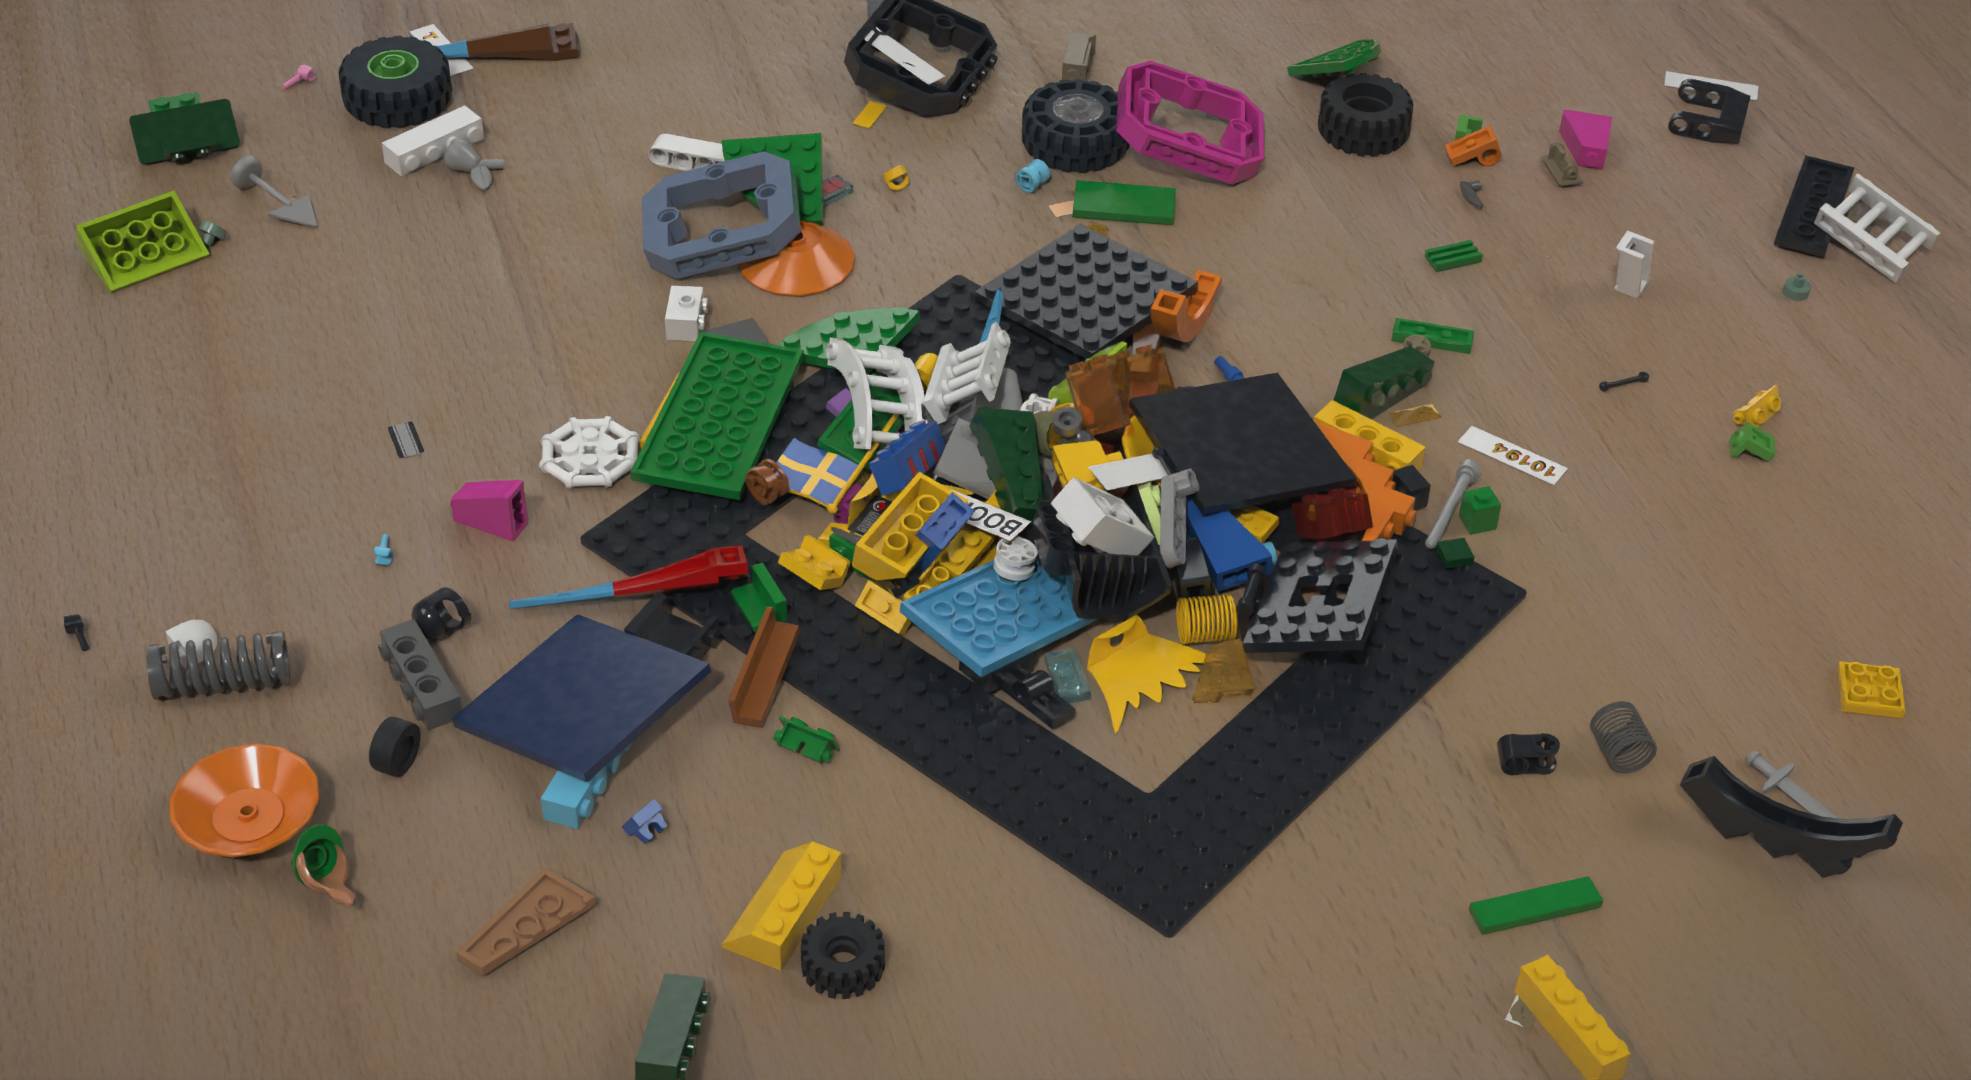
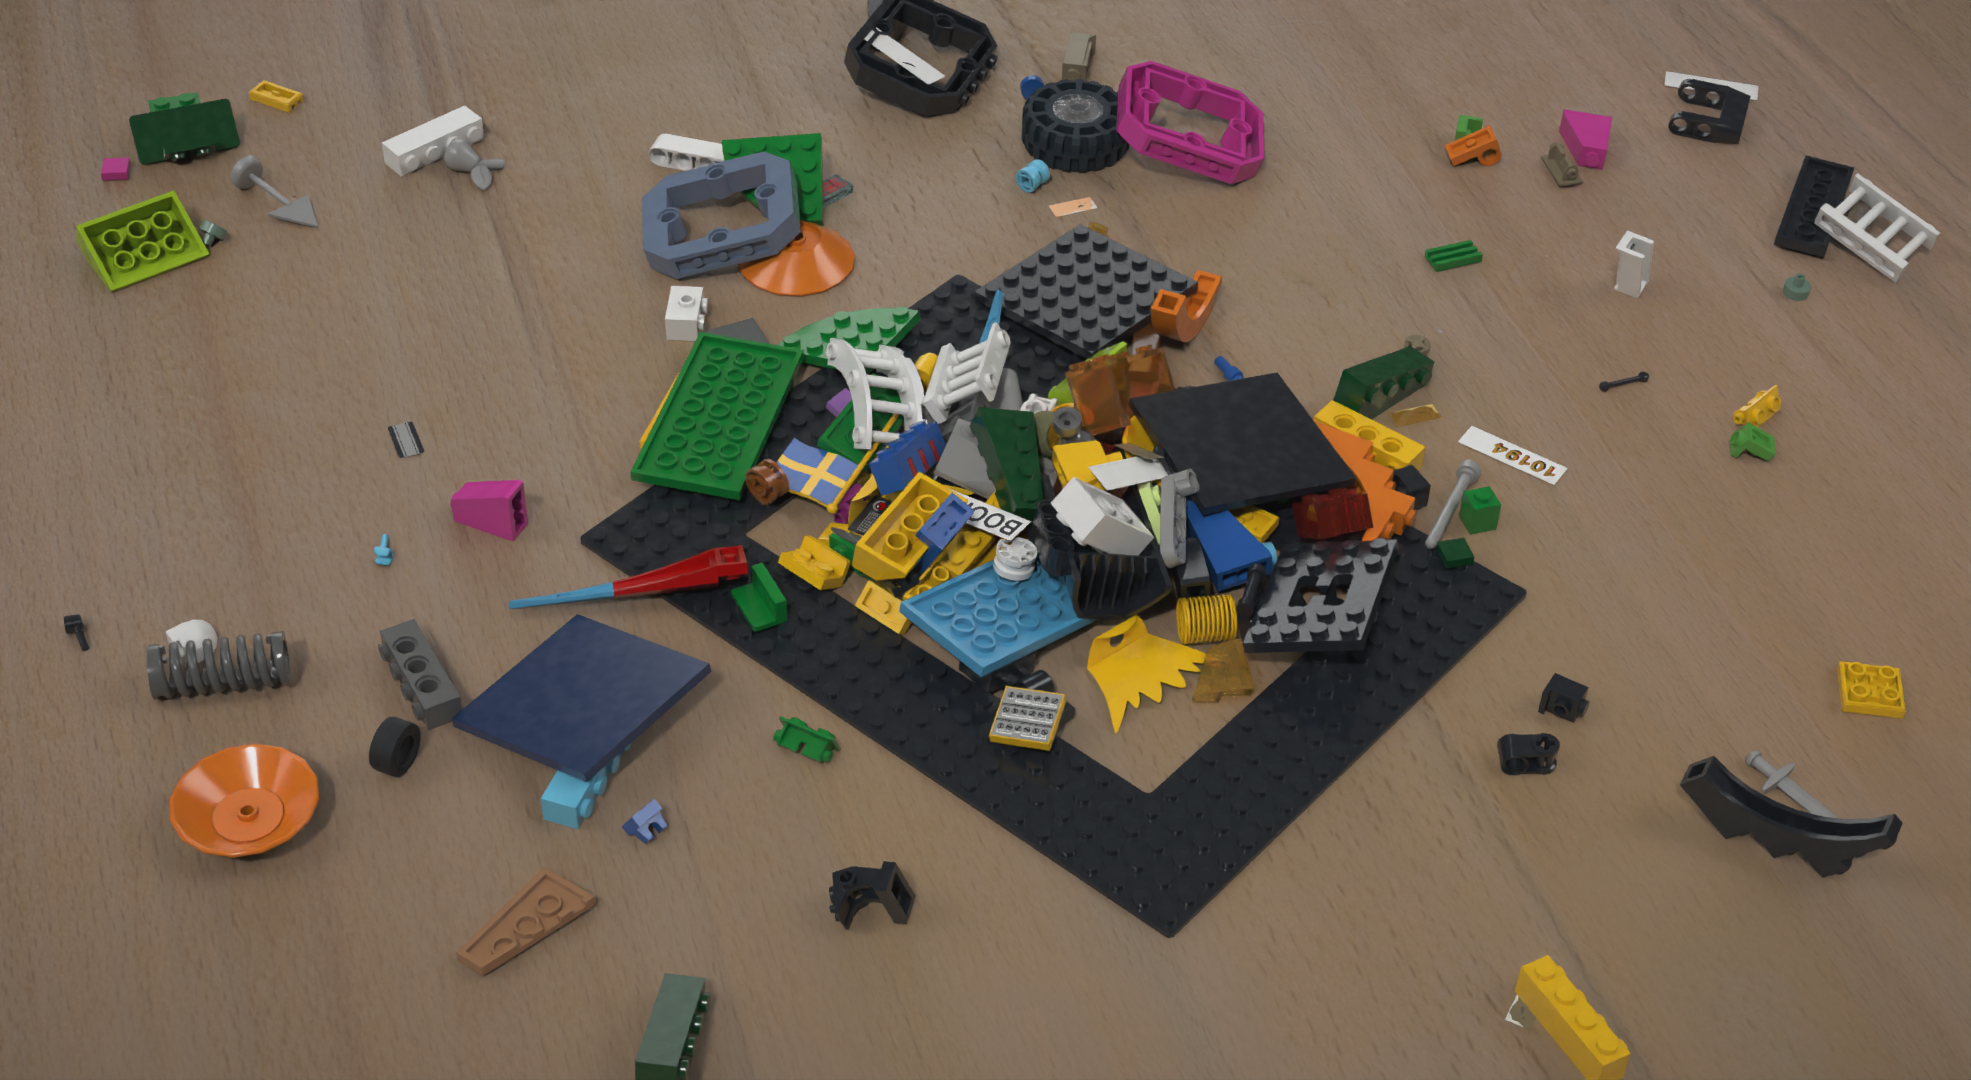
(115, 169): none -> dark pink tile
(276, 96): none -> yellow tile
(303, 72): bright pink hand -> none
(322, 864): piece -> none
(395, 81): black wheel -> none
(433, 616): black helmet -> none
(435, 37): white sticker -> none
(531, 43): reddish brown plate -> none
(604, 464): white plate -> none
(673, 632): black panel -> none
(762, 670): dark orange panel -> none
(786, 904): yellow slope -> none
(838, 936): black tyre -> none
(869, 114): yellow sticker -> none
(875, 885): none -> black tile
(894, 174): yellow tile -> none
(1027, 718): none -> tile
(1030, 84): none -> blue tile
(1067, 675): clear light blue plate -> none
(1124, 202): green tile -> none
(1138, 451): none -> dark tan sticker
(1338, 60): green plate -> none
(1365, 114): black tyre -> none
(1440, 336): green tile -> none
(1468, 190): dark grey bar -> none
(1535, 905): green tile -> none
(1564, 698): none -> black brick
(1610, 754): dark grey piece -> none

